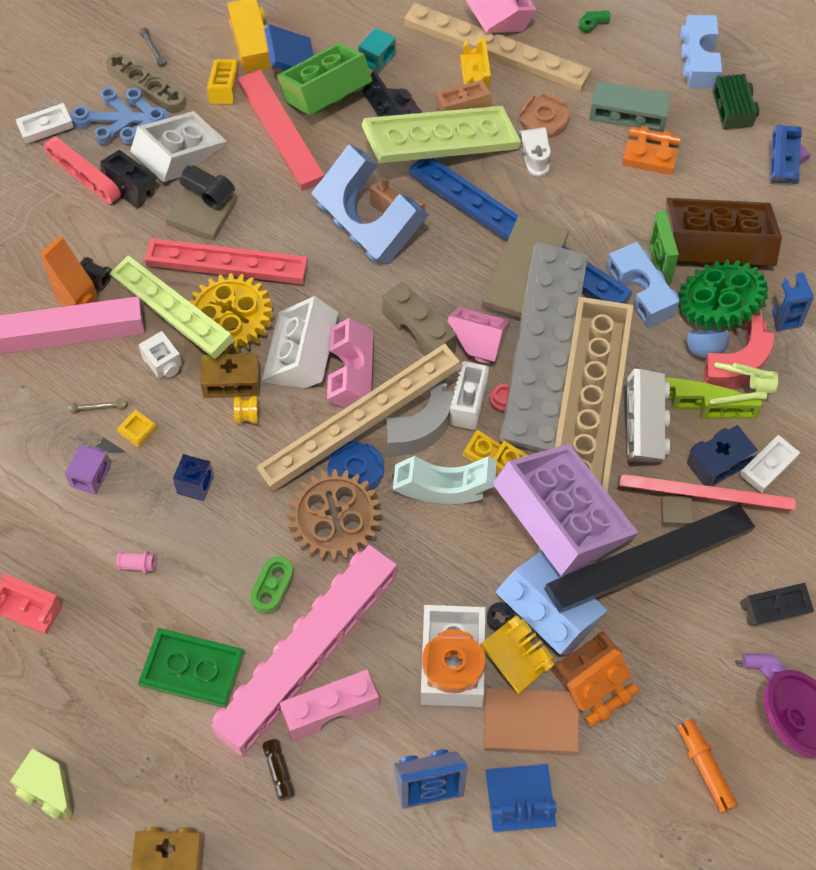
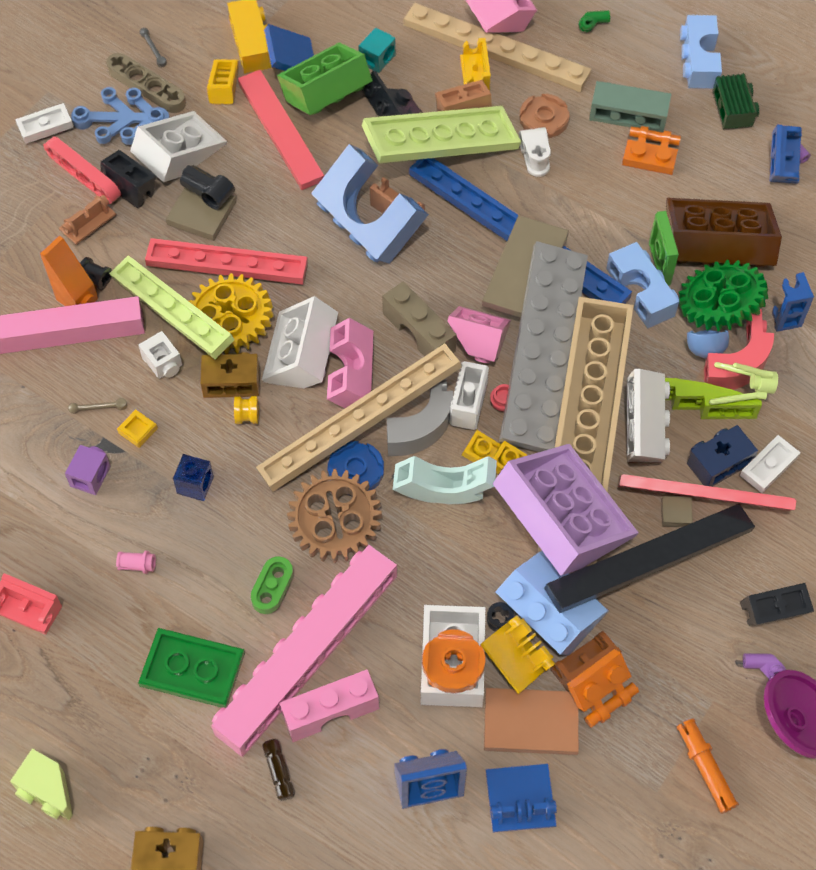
(87, 220): none -> nougat hinge

